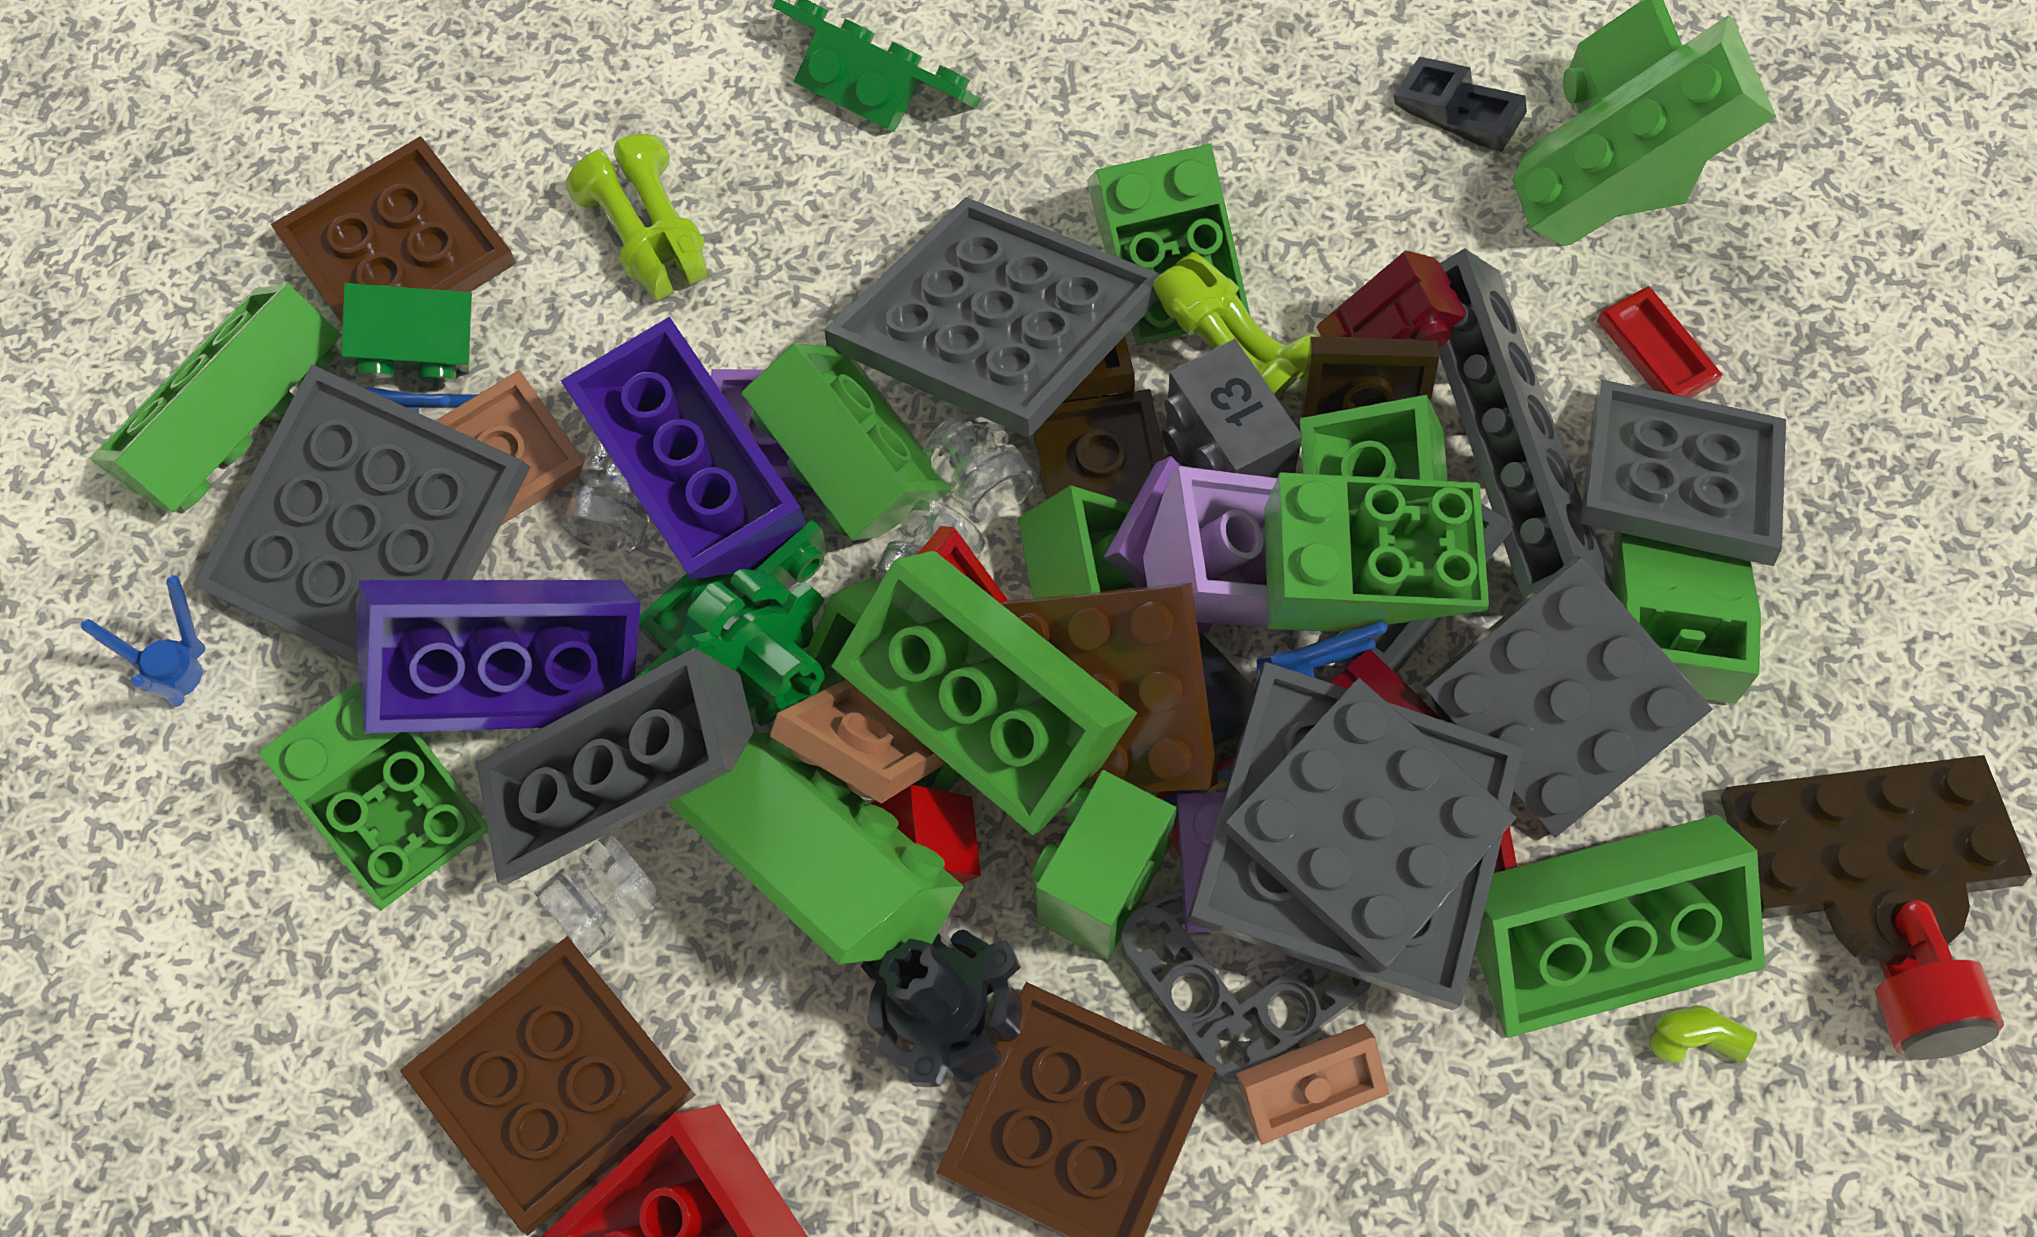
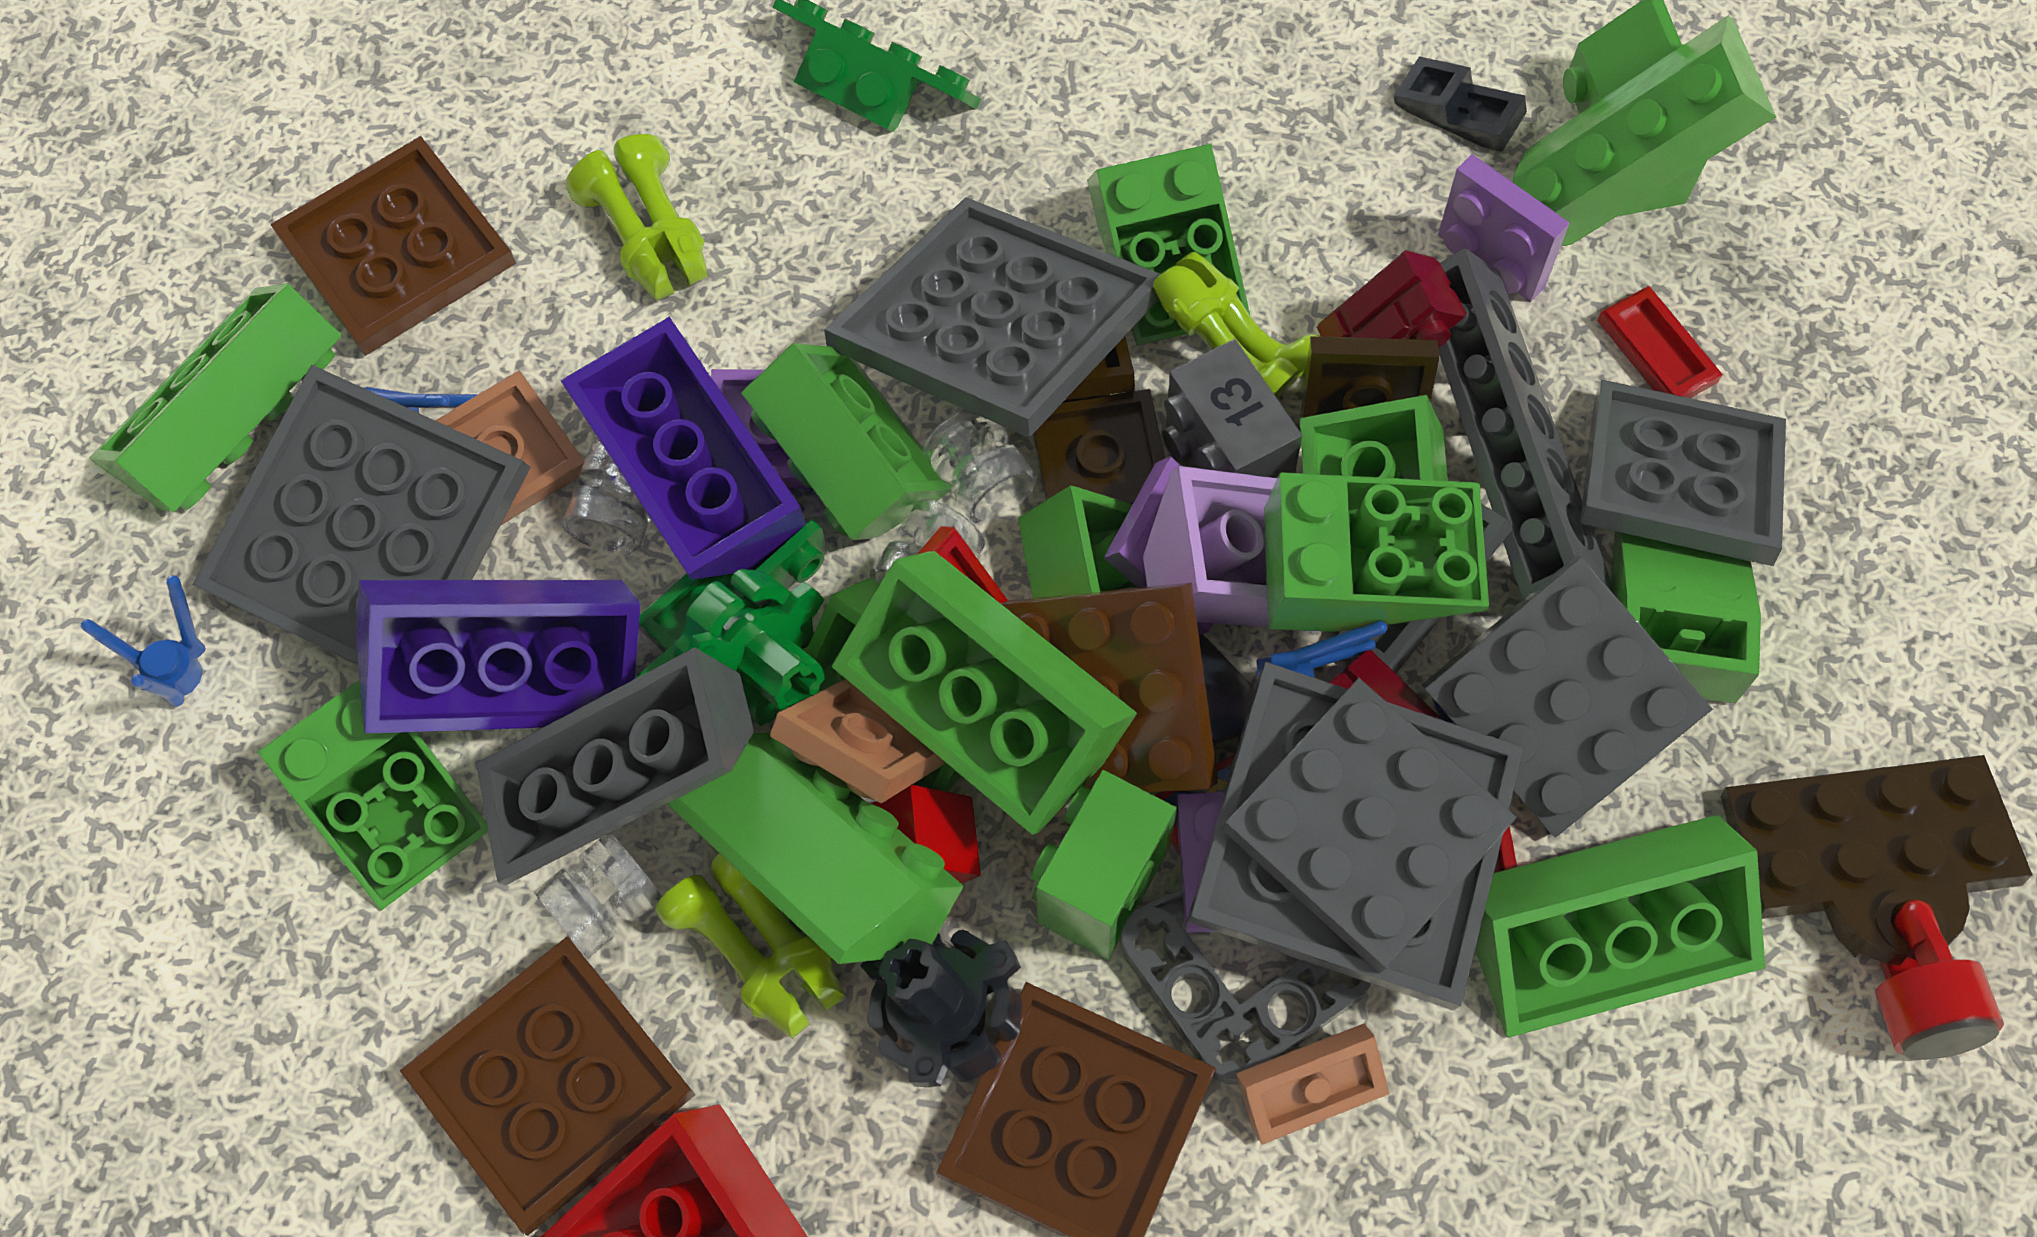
(406, 331): green brick -> none
(697, 907): none -> lime piece
(1502, 227): none -> medium lavender plate
(1699, 1027): lime arm -> none

